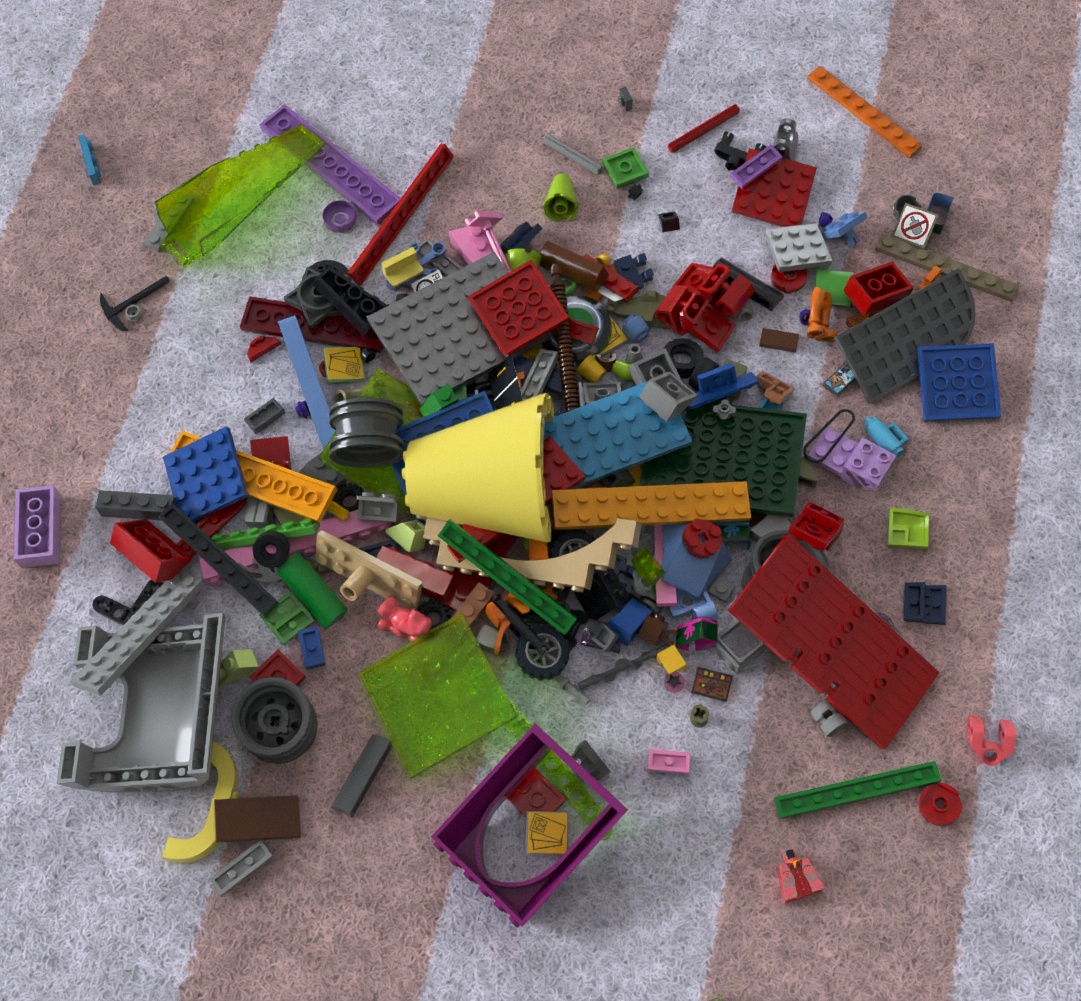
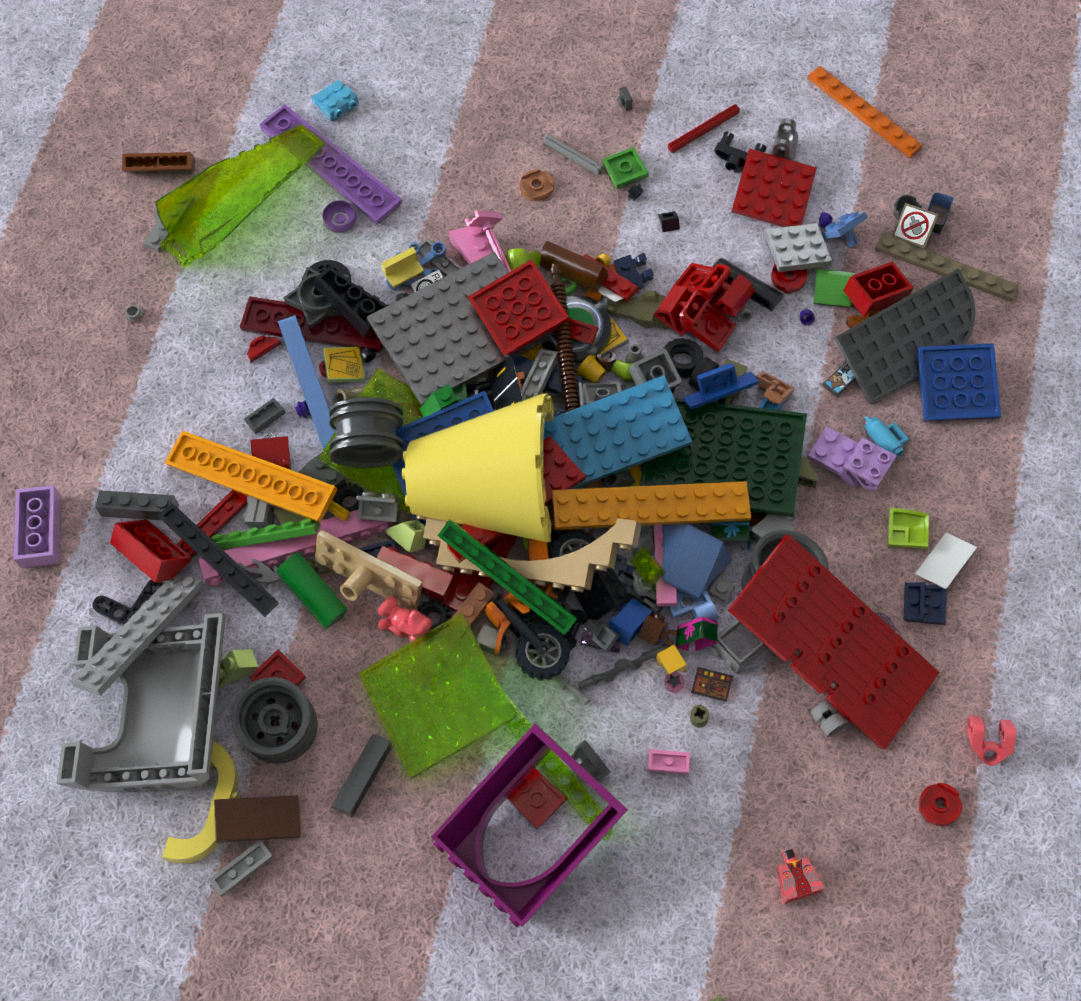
(90, 159): dark azure plate -> none
(111, 313): black piece -> none
(158, 162): none -> dark orange brick
(206, 475): blue plate -> none
(267, 559): black tyre -> none
(287, 618): bright green slope -> none
(311, 648): blue plate -> none
(335, 100): none -> medium azure plate
(400, 214): red plate -> none
(520, 236): dark blue slope -> none
(536, 193): none -> nougat tile
(546, 832): yellow tile -> none
(561, 199): lime cone -> none
(635, 328): medium blue head -> none
(667, 395): light grey slope -> none
(707, 529): red plate -> none
(724, 414): light grey plate -> none
(756, 166): medium lavender plate -> none
(779, 340): reddish brown tile -> none
(817, 527): red piece -> none
(820, 316): orange piece -> none
(832, 447): black piece -> none
(857, 790): green plate -> none
(932, 276): orange plate -> none
(945, 560): none -> white sticker

